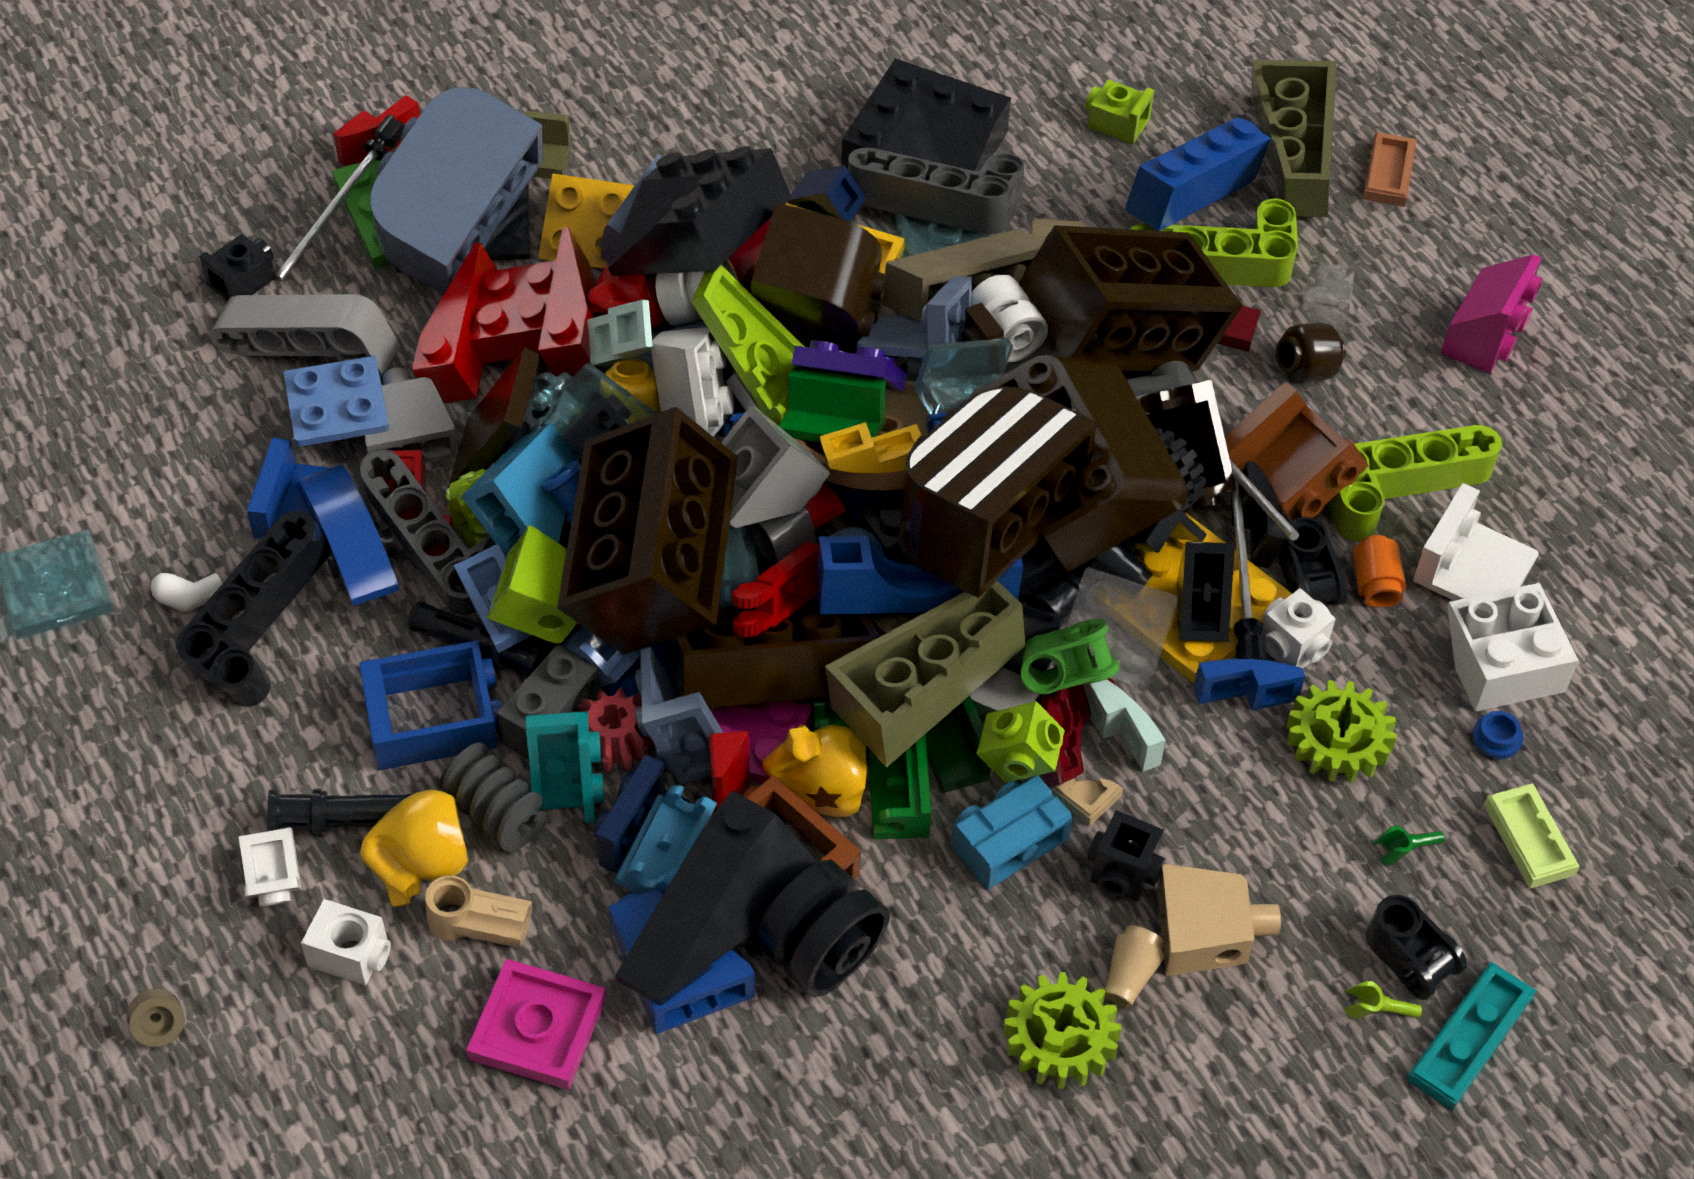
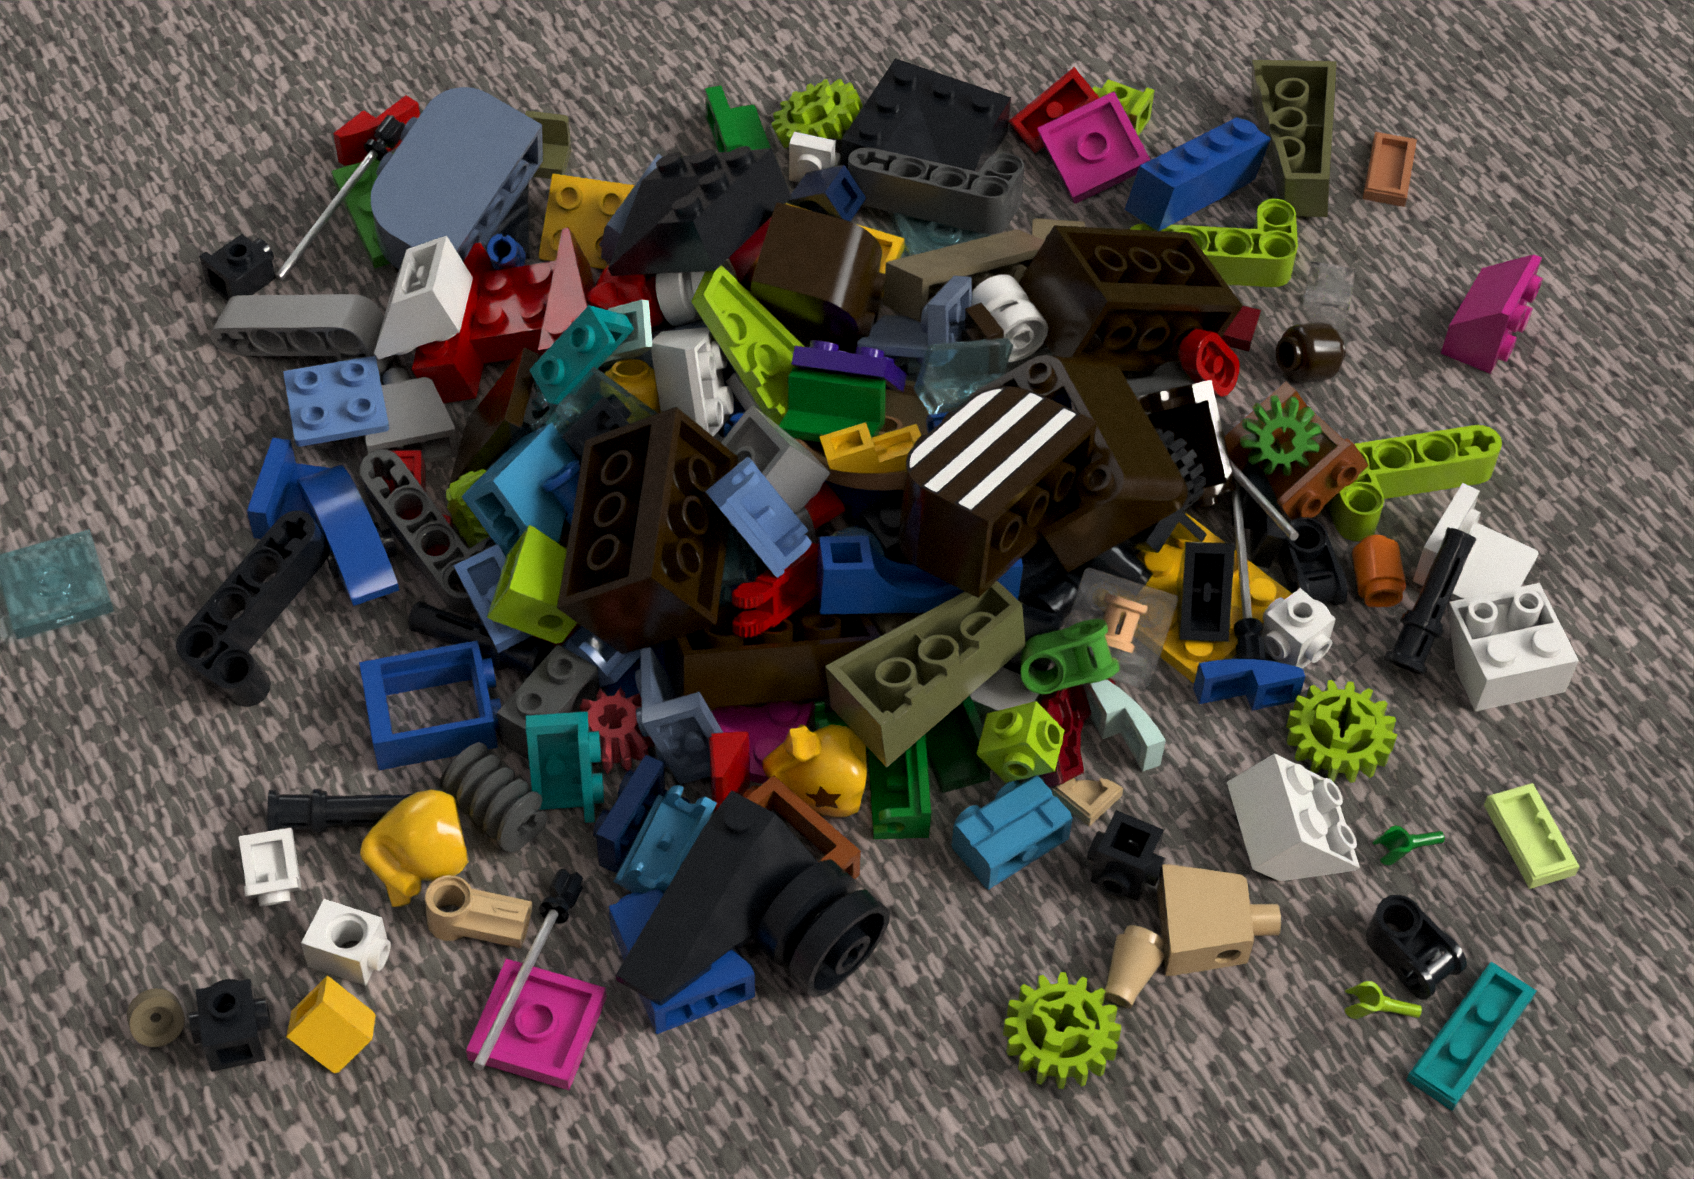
(184, 594): white arm -> none
(230, 1024): none -> black brick
(331, 1025): none -> yellow panel
(425, 299): none -> white slope
(499, 247): none -> blue pin
(563, 895): none -> piece
(579, 349): none -> teal bracket
(733, 126): none -> green panel
(761, 516): none -> medium blue hinge
(810, 154): none -> white bracket
(818, 111): none -> lime gear
(1059, 99): none -> red slope
(1093, 147): none -> dark pink plate
(1129, 622): none -> light nougat bush
(1208, 357): none -> red plate
(1292, 821): none -> white slope
(1298, 430): none -> bright green gear
(1423, 622): none -> black pin
(1498, 735): blue plate -> none

